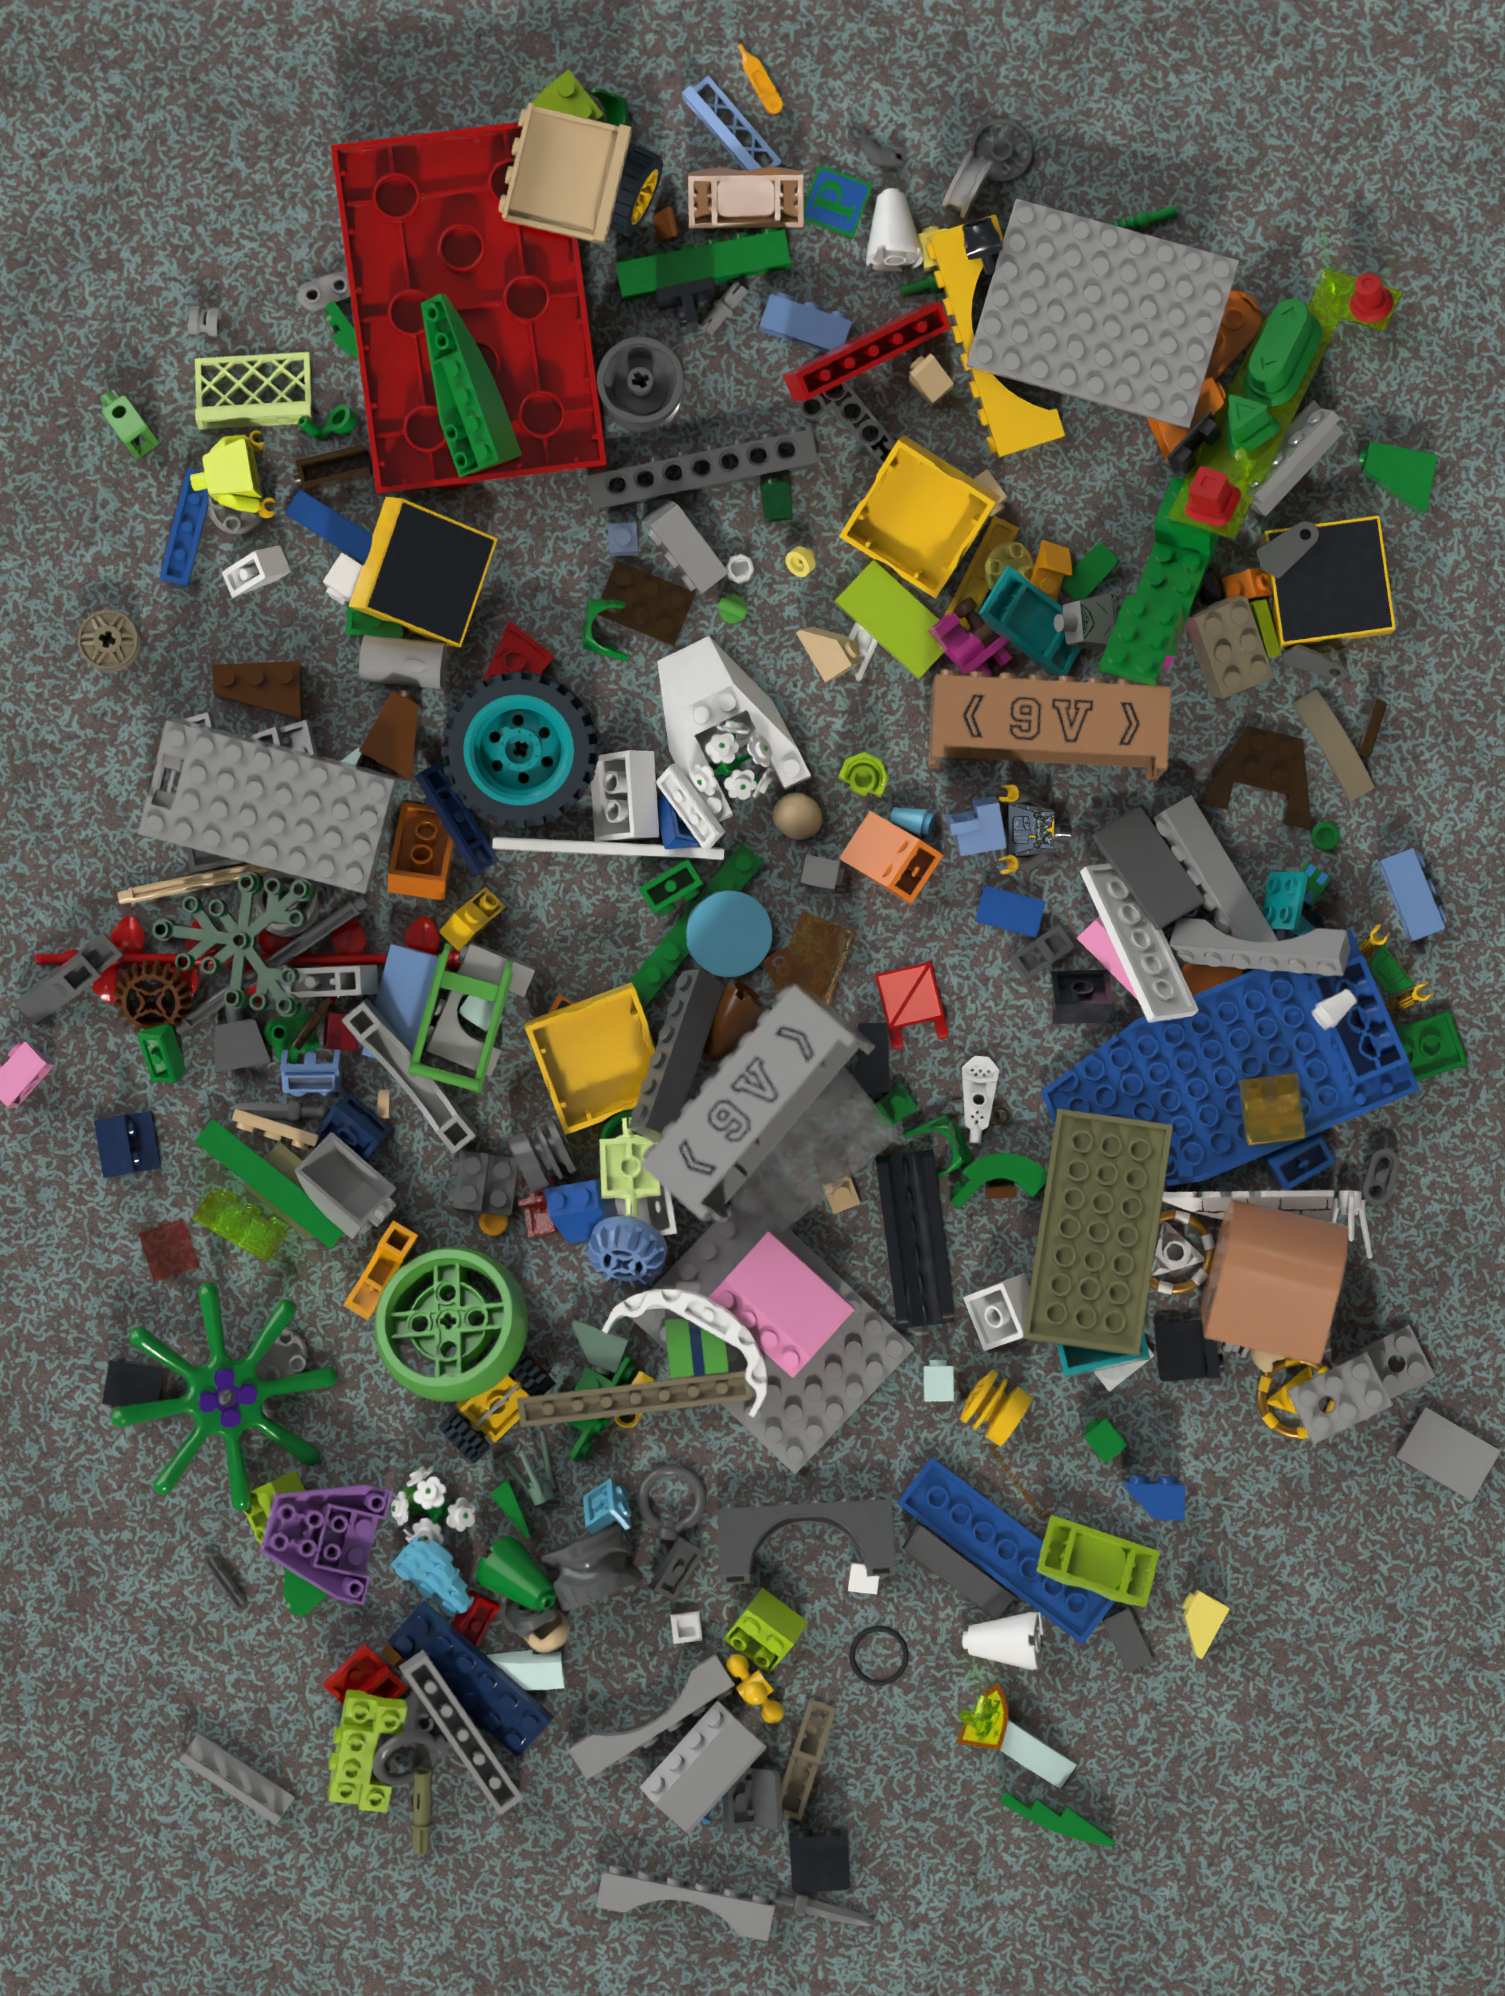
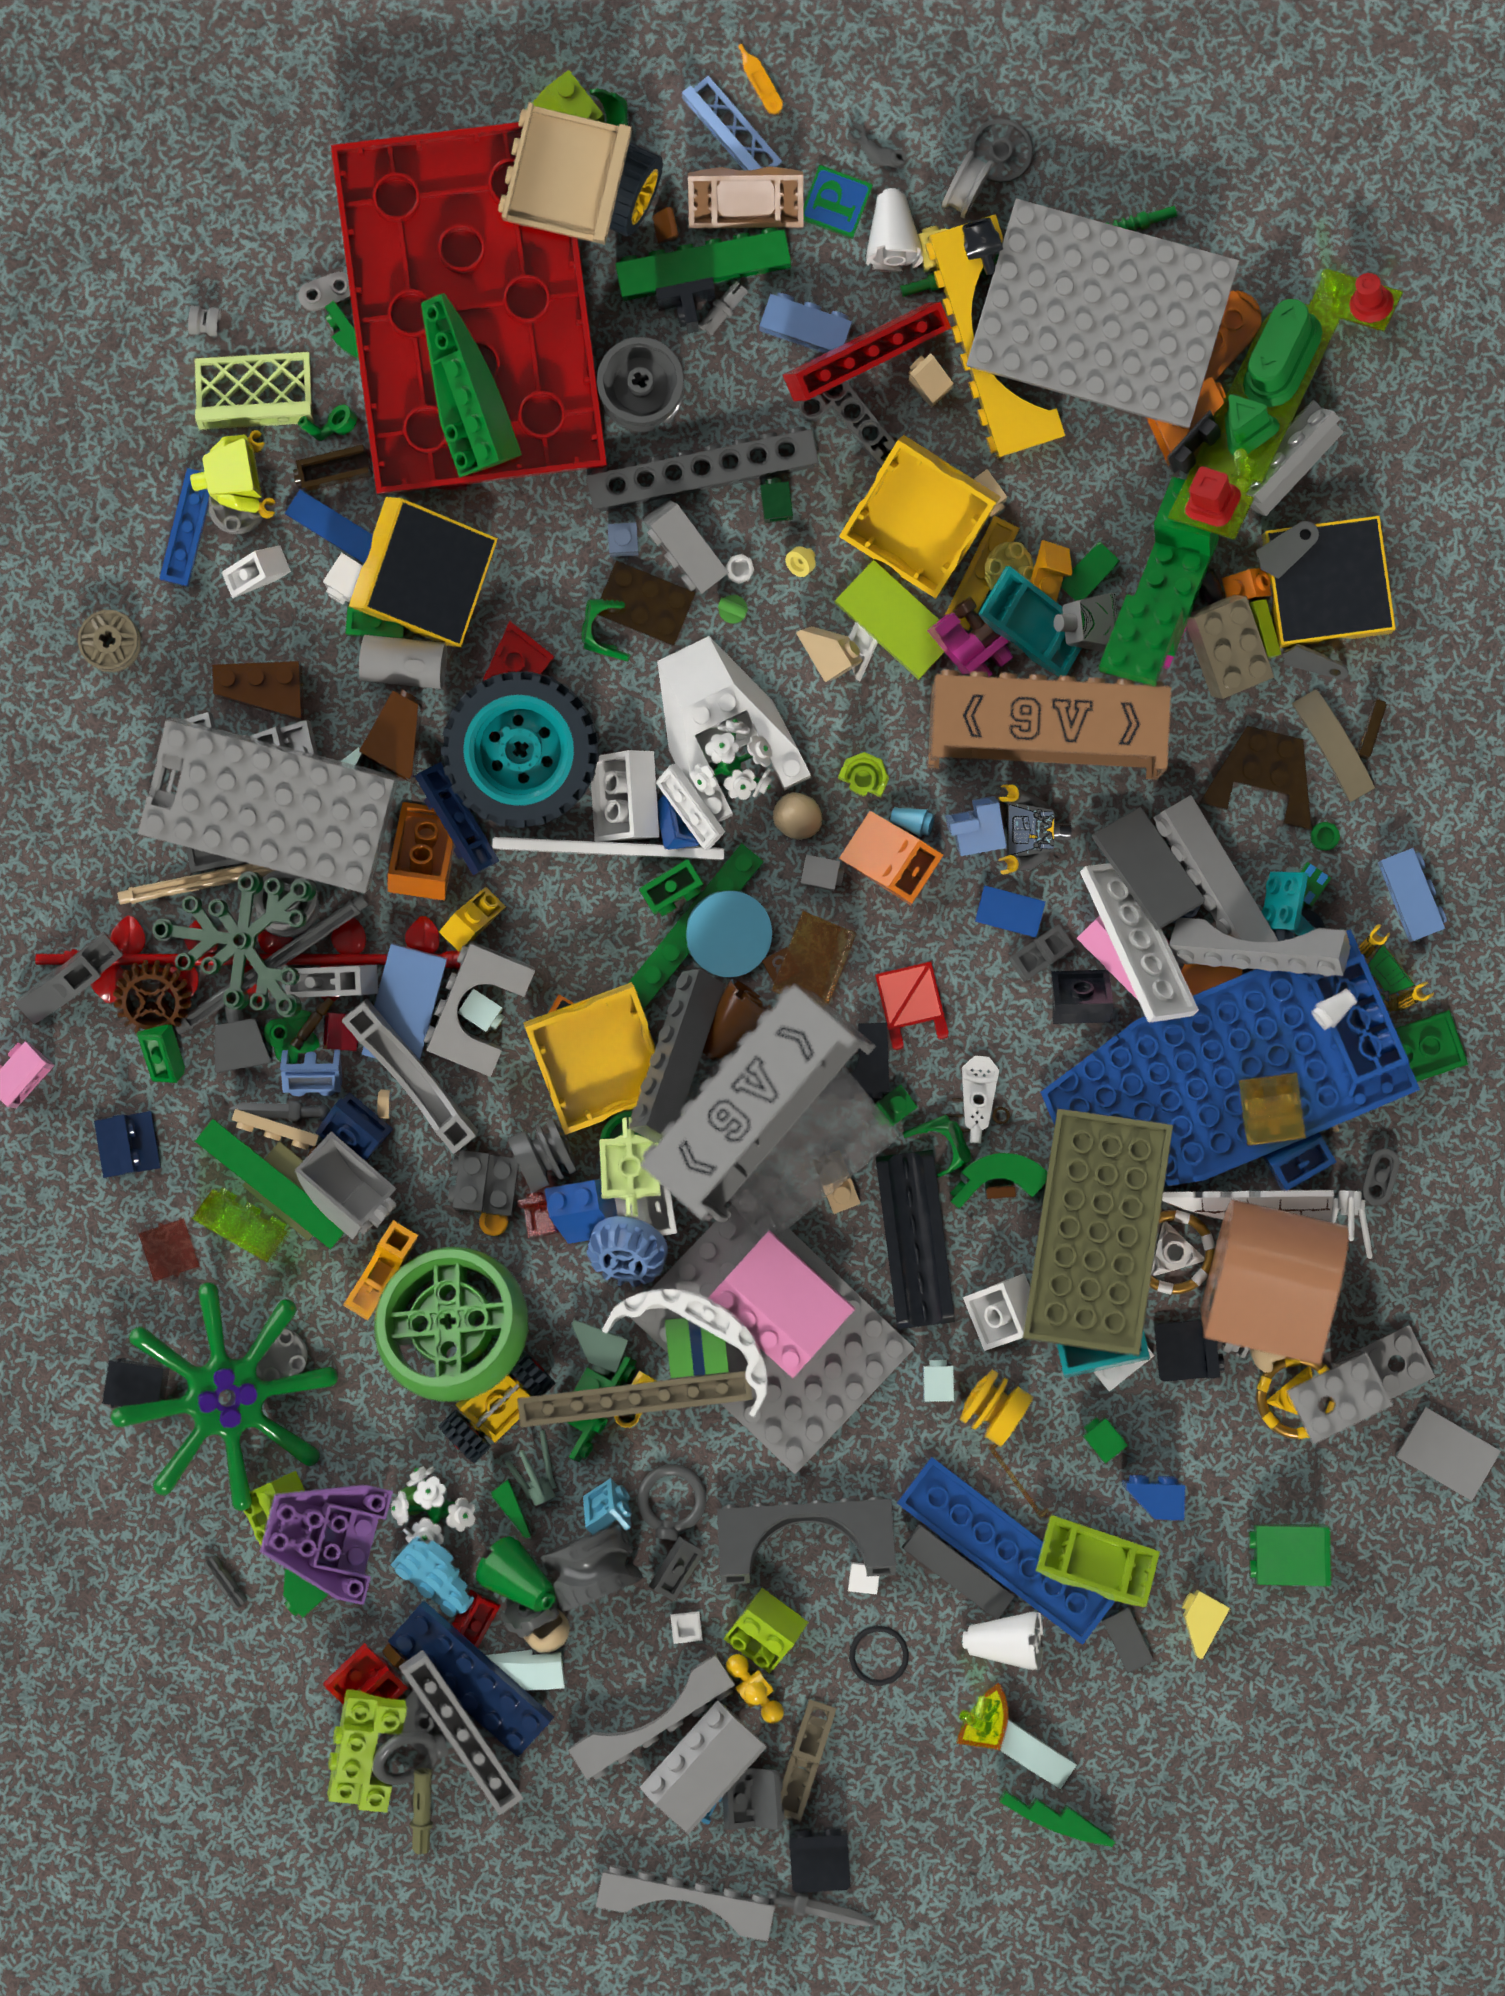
(127, 423): bright green torso -> none
(237, 1778): light grey fence -> none
(468, 986): bright green piece -> none
(1290, 1554): none -> green slope
(1400, 472): green slope -> none

